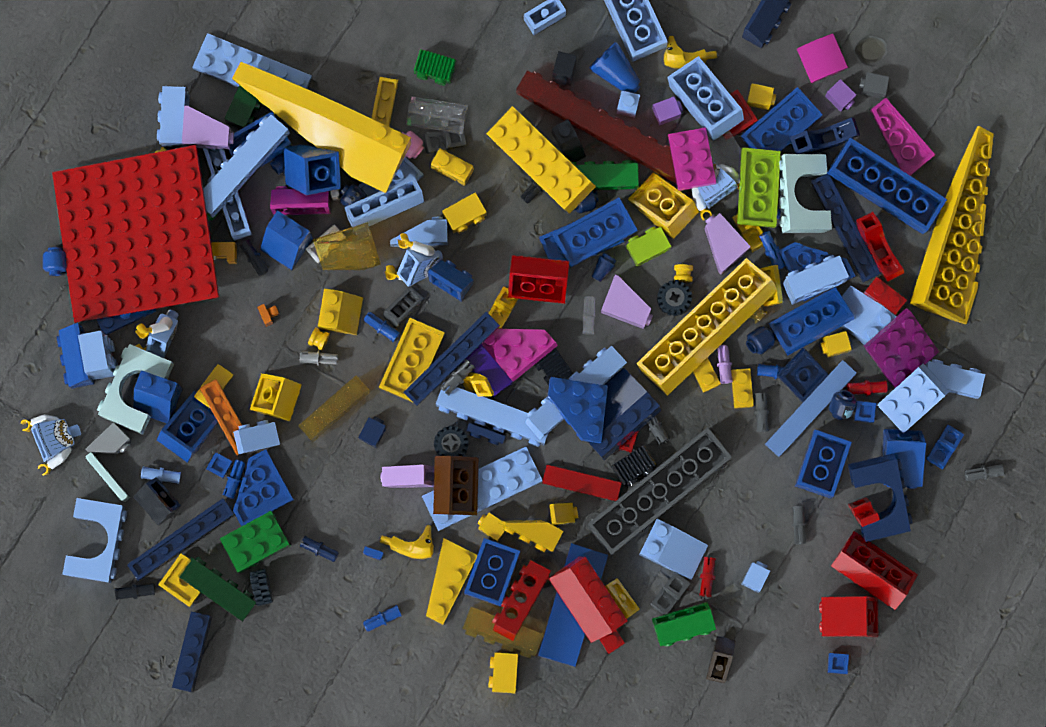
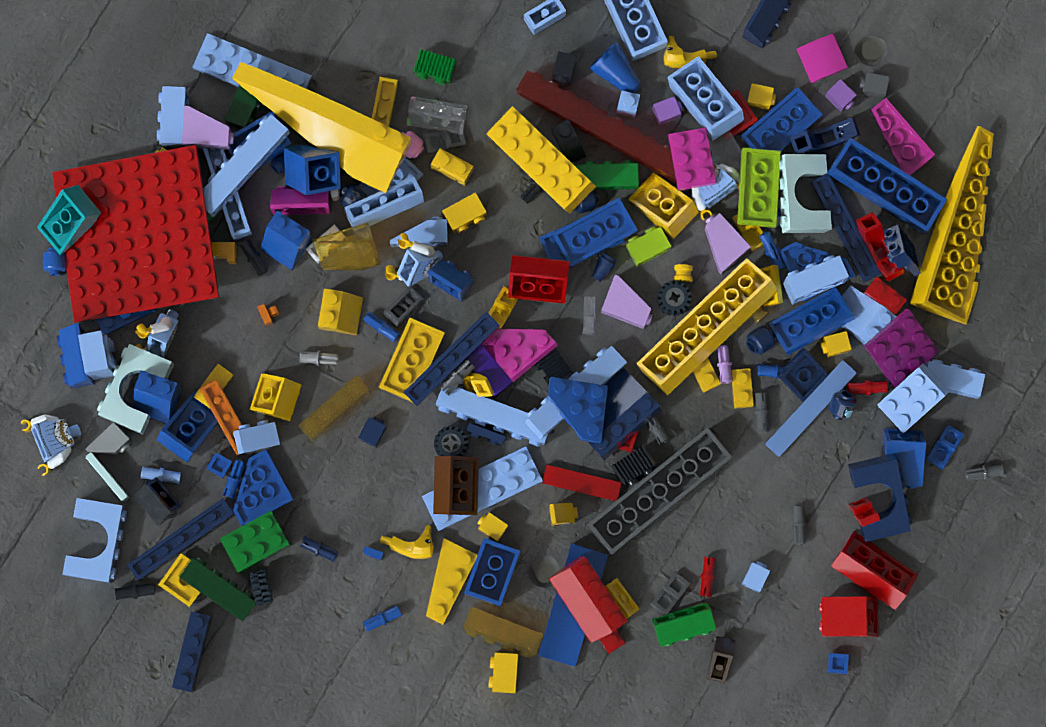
(68, 218): none -> teal slope
(318, 338): yellow wheel -> none
(407, 476): lavender slope -> none
(510, 627): red brick -> none
(537, 531): yellow slope -> none
(673, 549): light blue slope -> none
(823, 464): blue brick -> none
(865, 411): blue plate -> none
(901, 250): none -> dark blue plate

